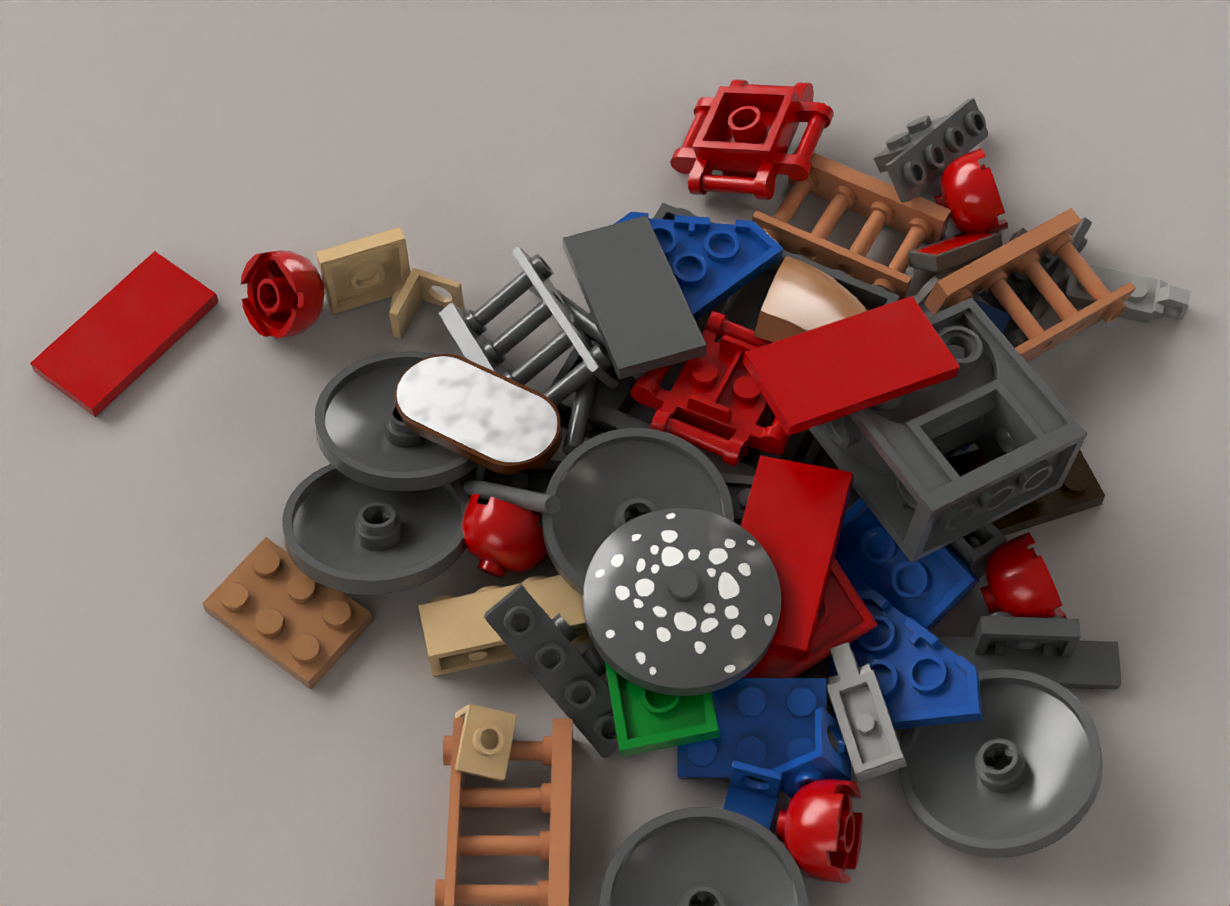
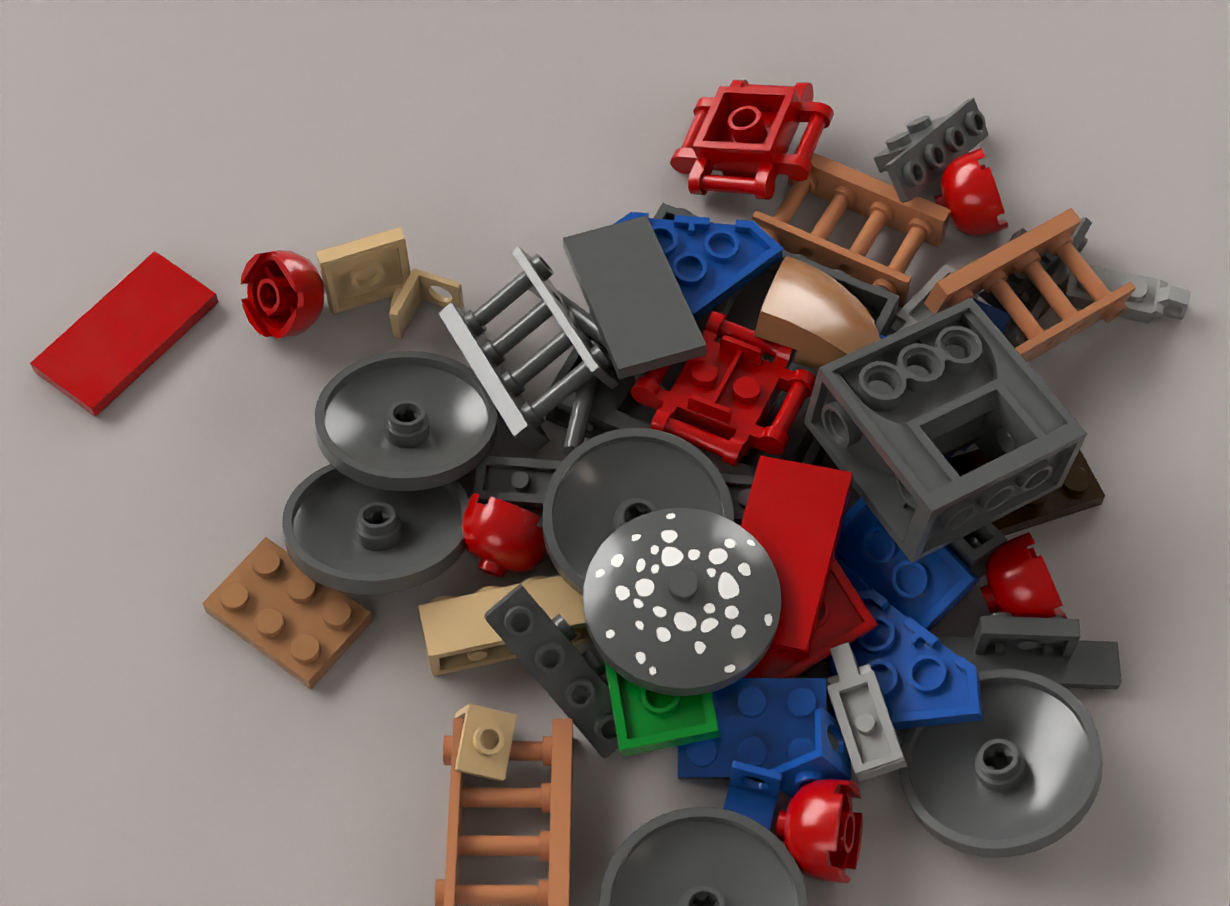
(478, 413): flat silver tile -> none
(523, 498): dark grey bar -> none
(850, 365): red tile -> none
(954, 251): dark grey tile -> none

